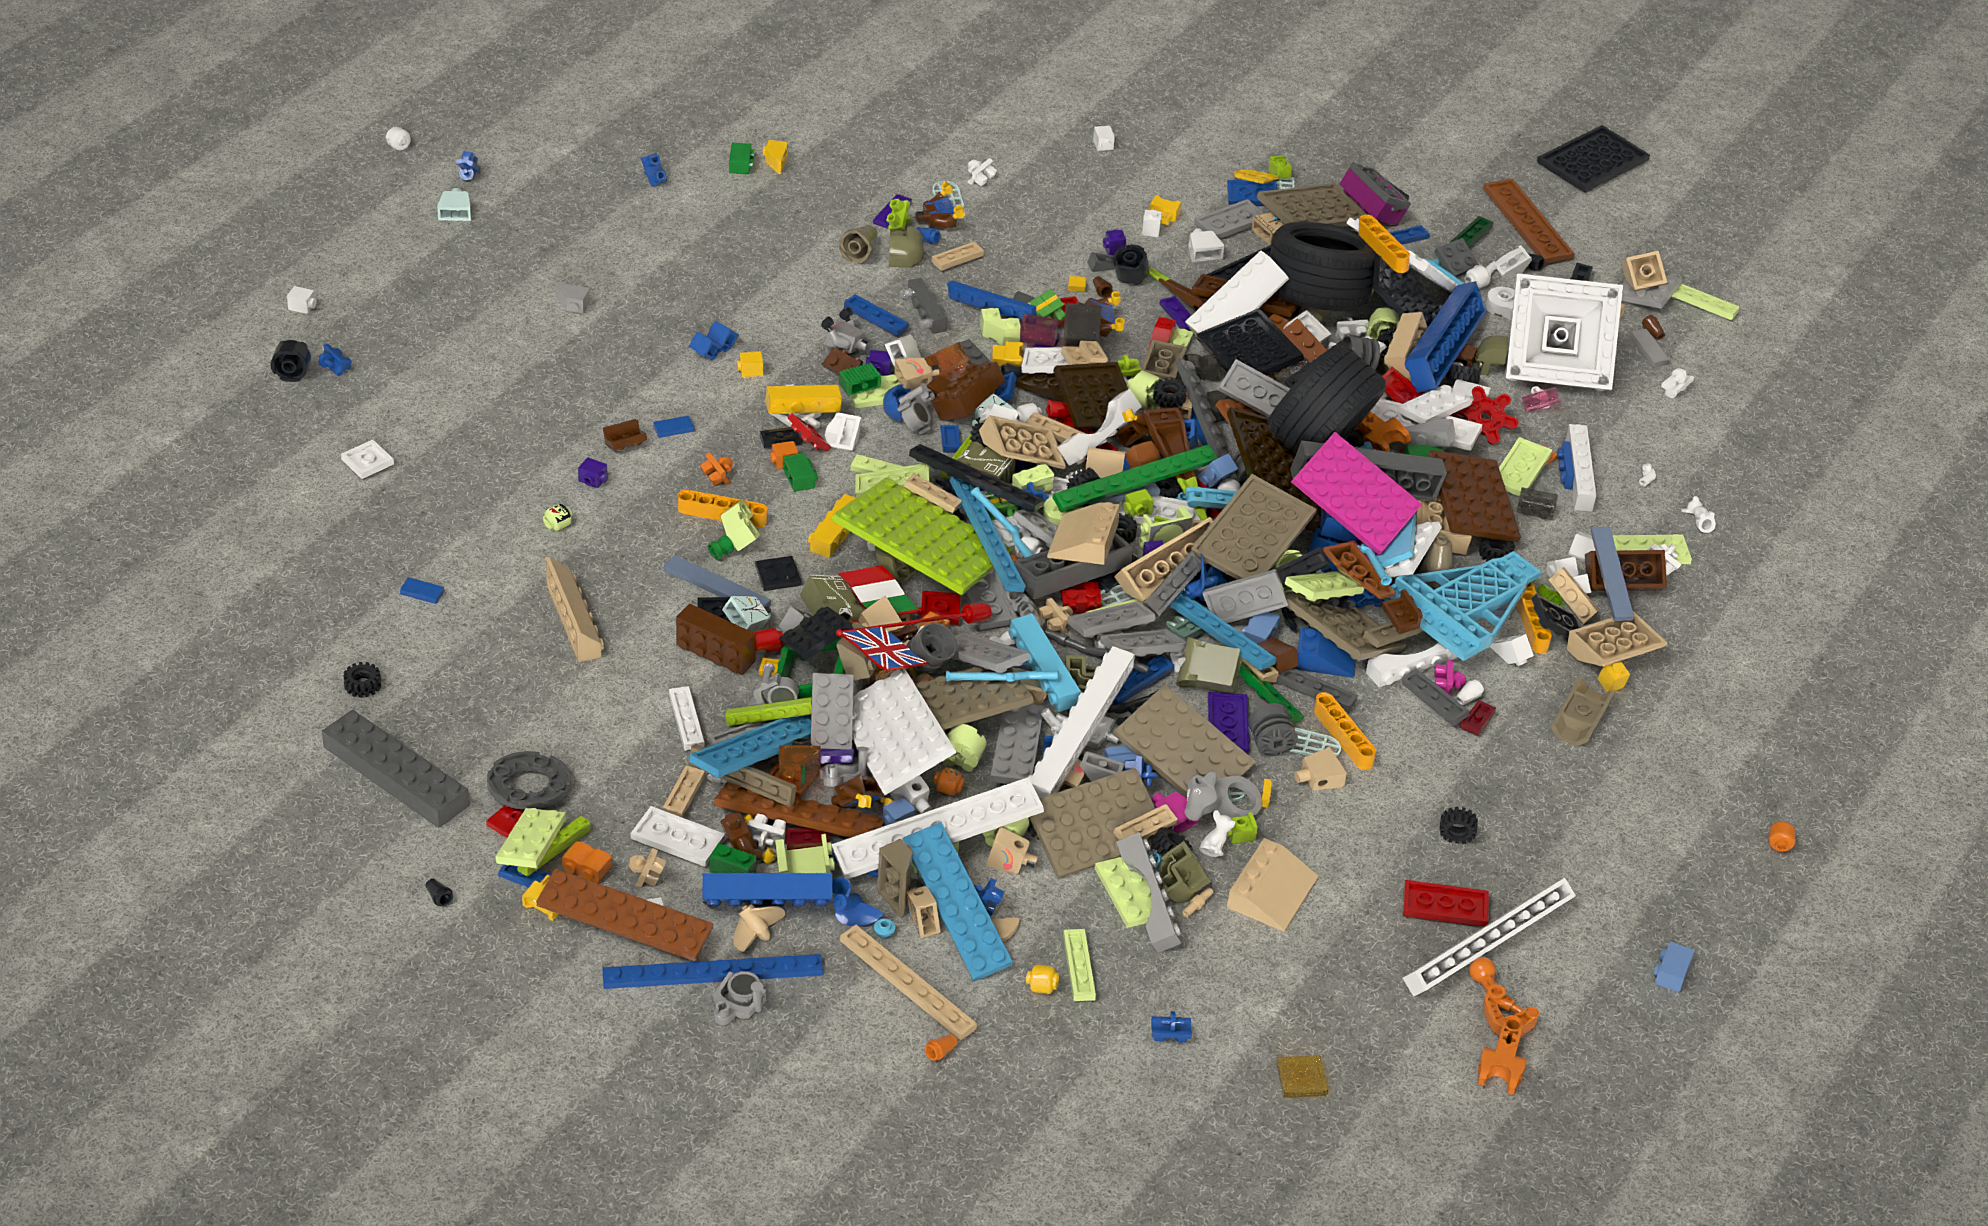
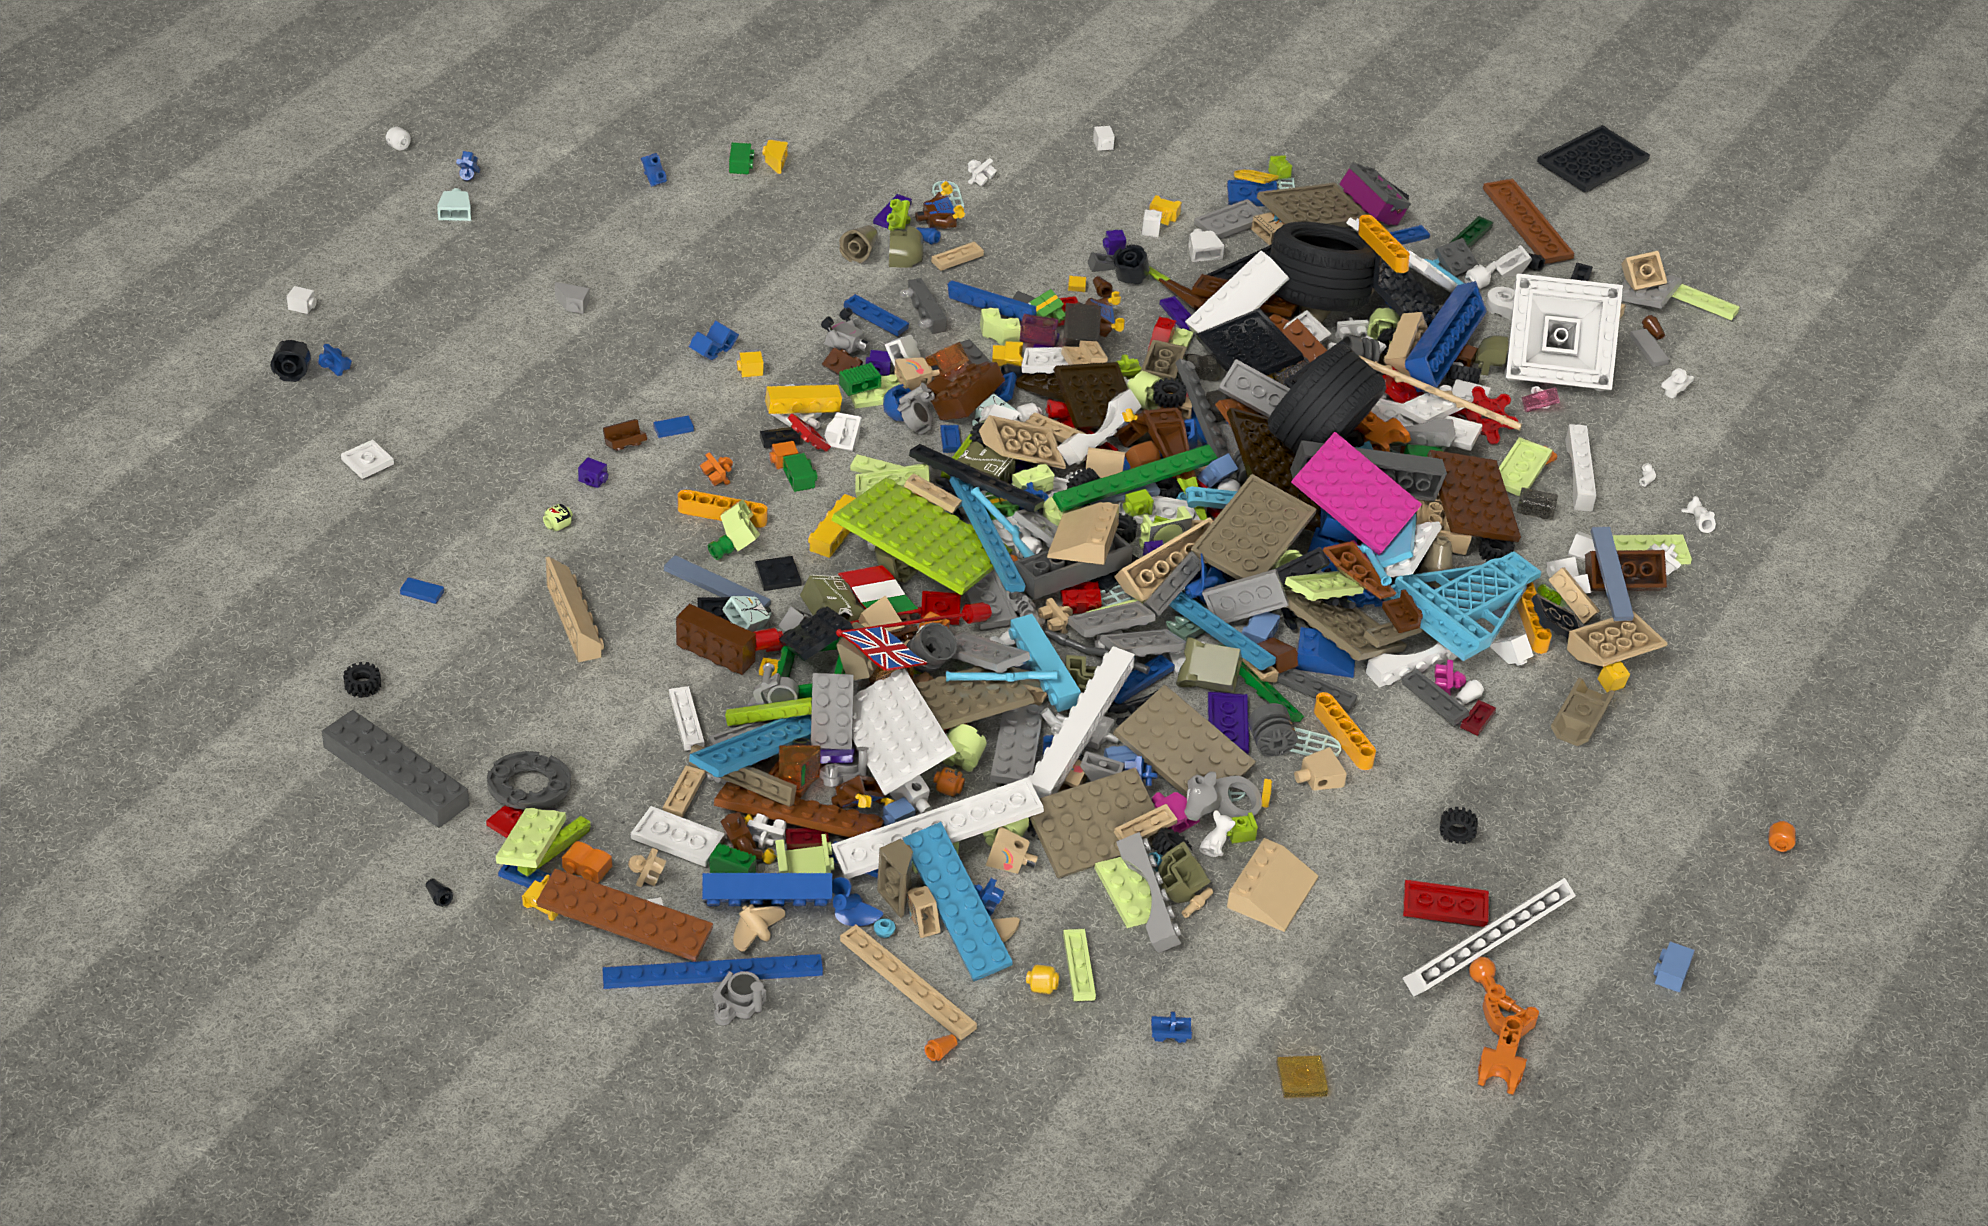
(1447, 395): none -> tan plant
(1565, 465): blue plate -> none

